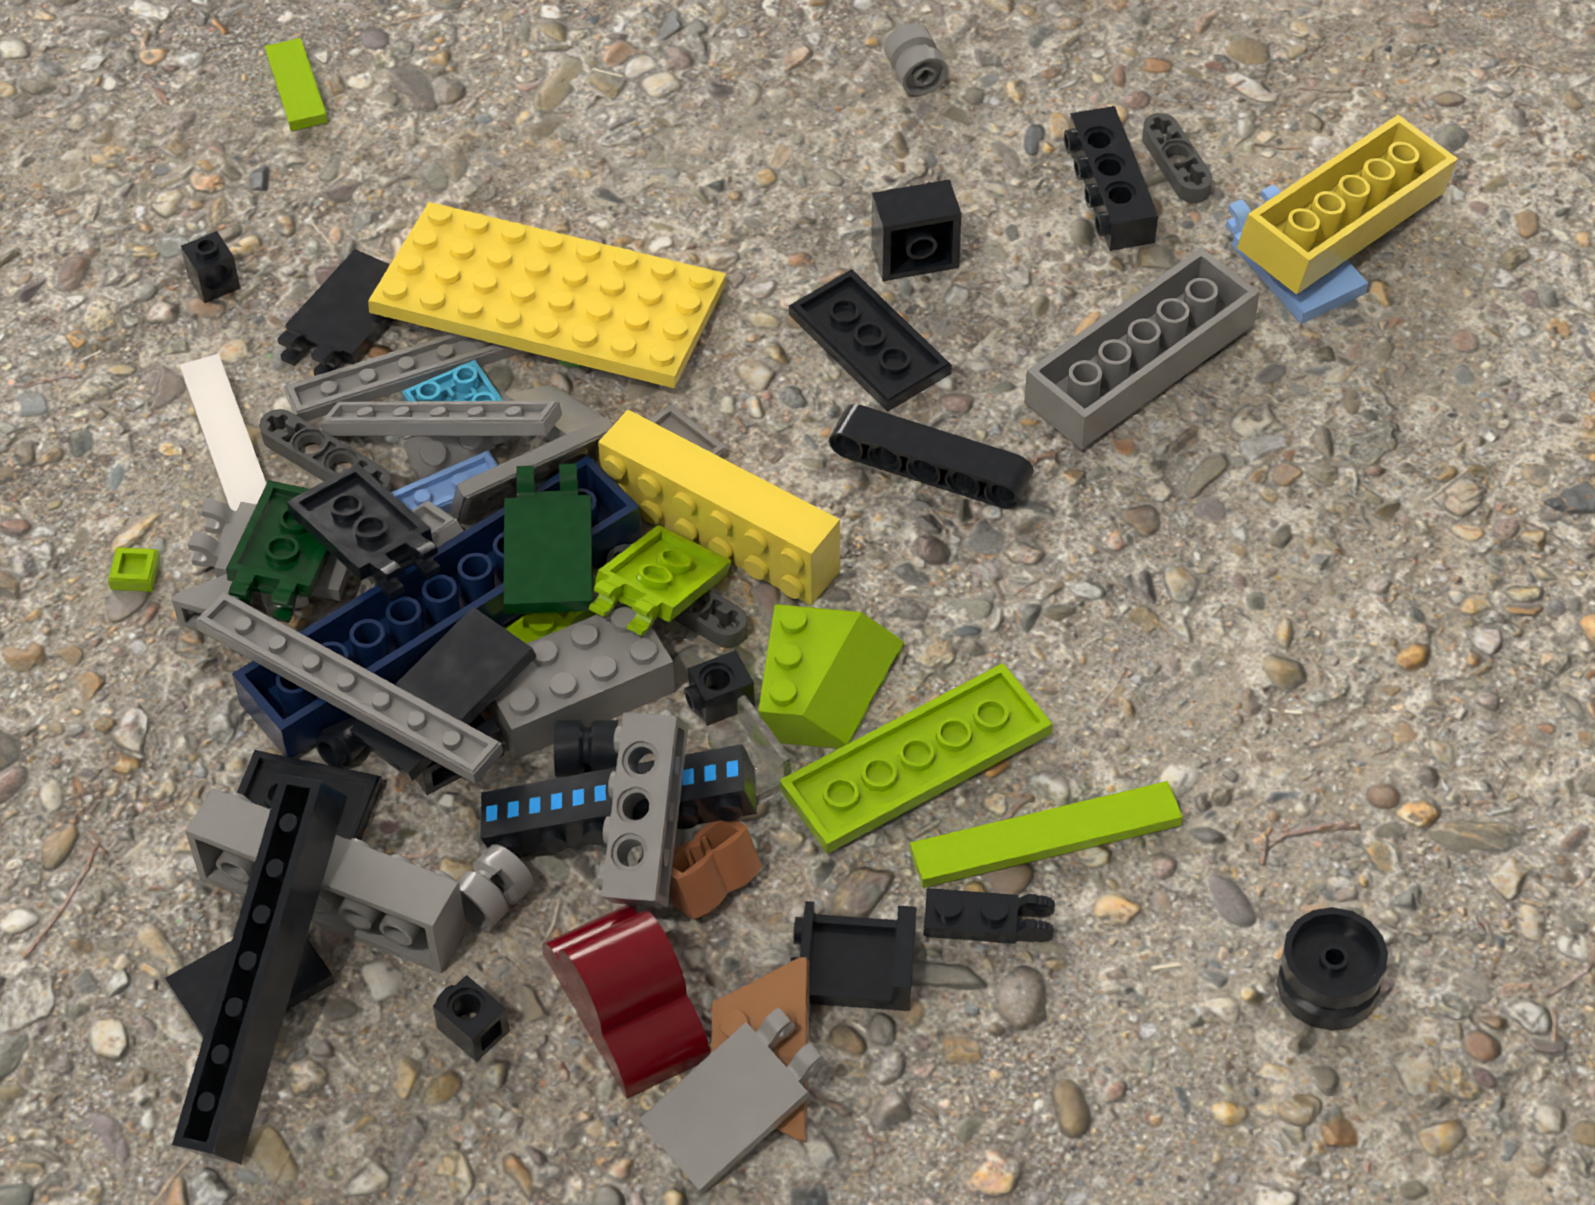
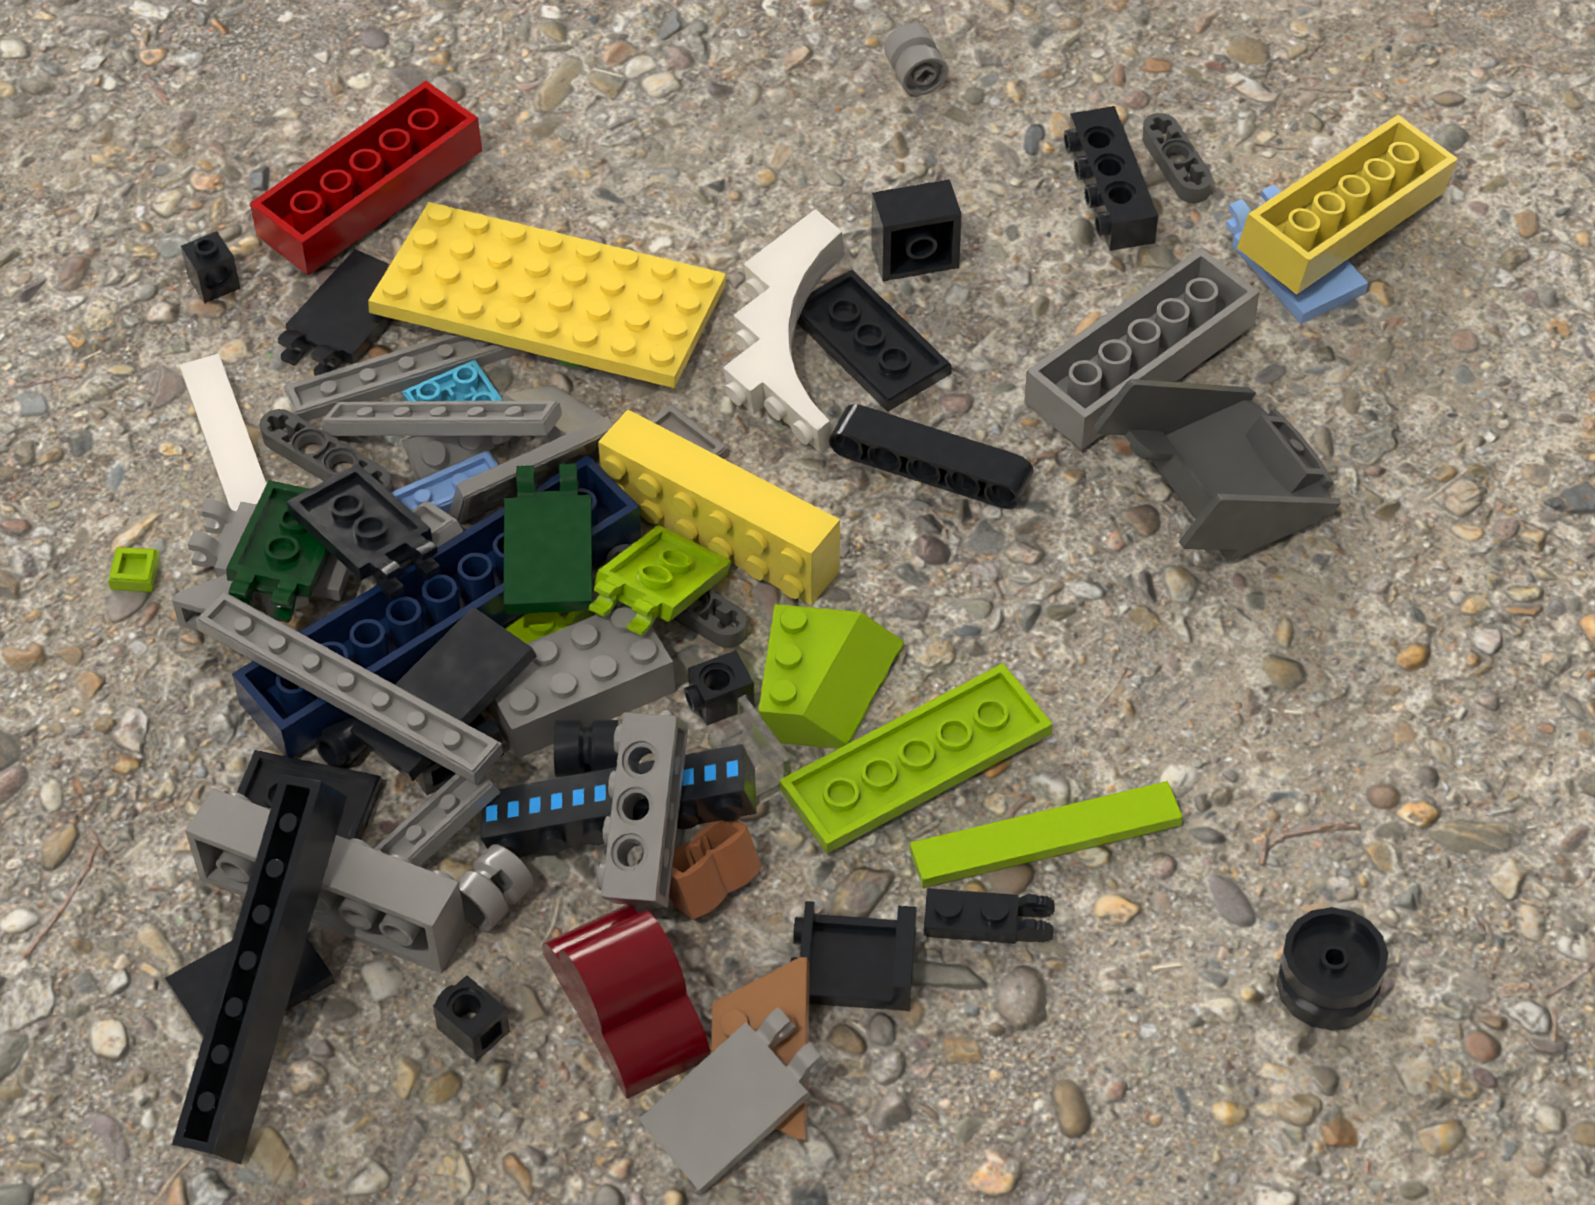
(296, 84): lime tile -> none
(366, 177): none -> red brick
(438, 818): none -> light grey tile
(780, 283): none -> white arch
(1226, 459): none -> dark grey windscreen

